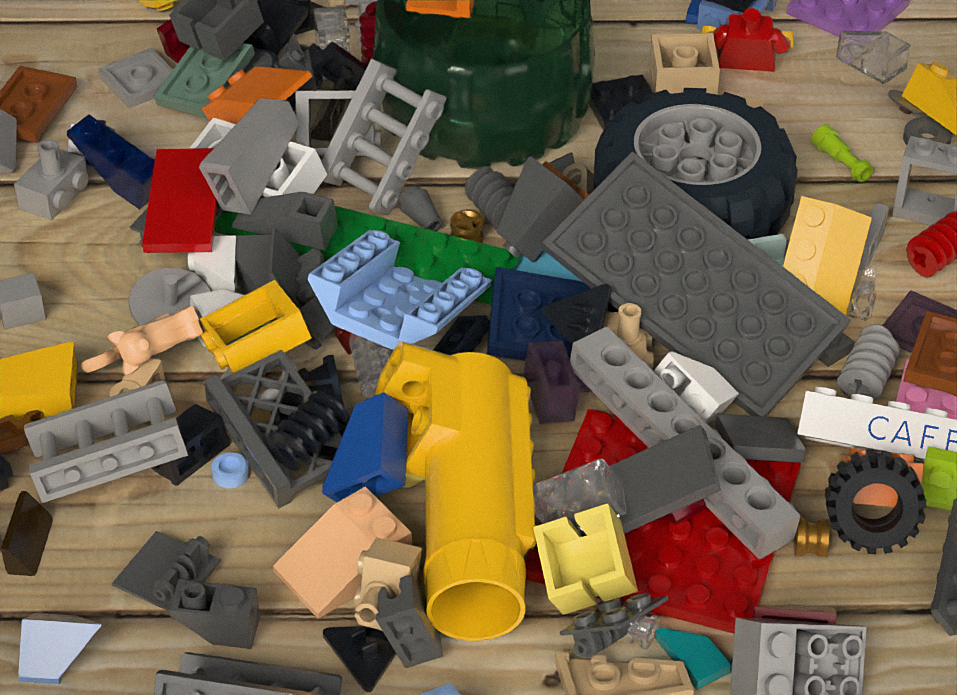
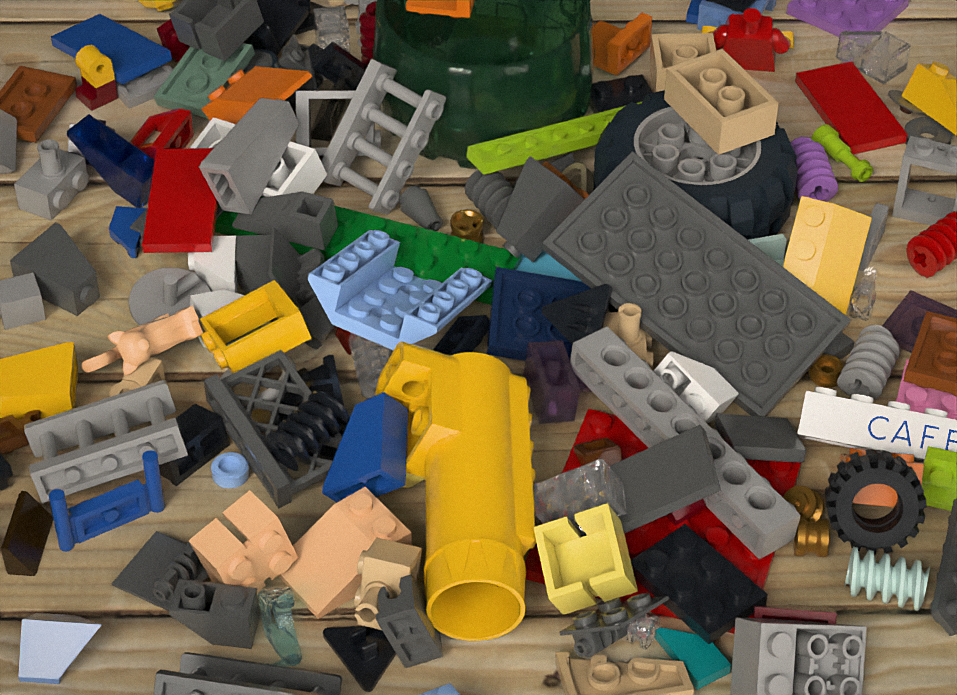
(59, 269): none -> dark grey slope
(97, 78): none -> leg
(108, 509): none -> blue plate
(120, 228): none -> blue tile
(129, 51): none -> blue tile
(175, 131): none -> red tile
(246, 564): none -> light nougat piece
(282, 634): none -> clear light blue helmet
(540, 142): none -> lime plate
(597, 449): none -> reddish brown slope
(620, 47): none -> orange bracket
(699, 581): none -> black plate
(720, 101): none -> tan brick
(806, 501): none -> pearl gold wheel
(814, 172): none -> medium lavender piece
(826, 371): none -> pearl gold plate
(851, 107): none -> red tile
(886, 578): none -> light aqua piece

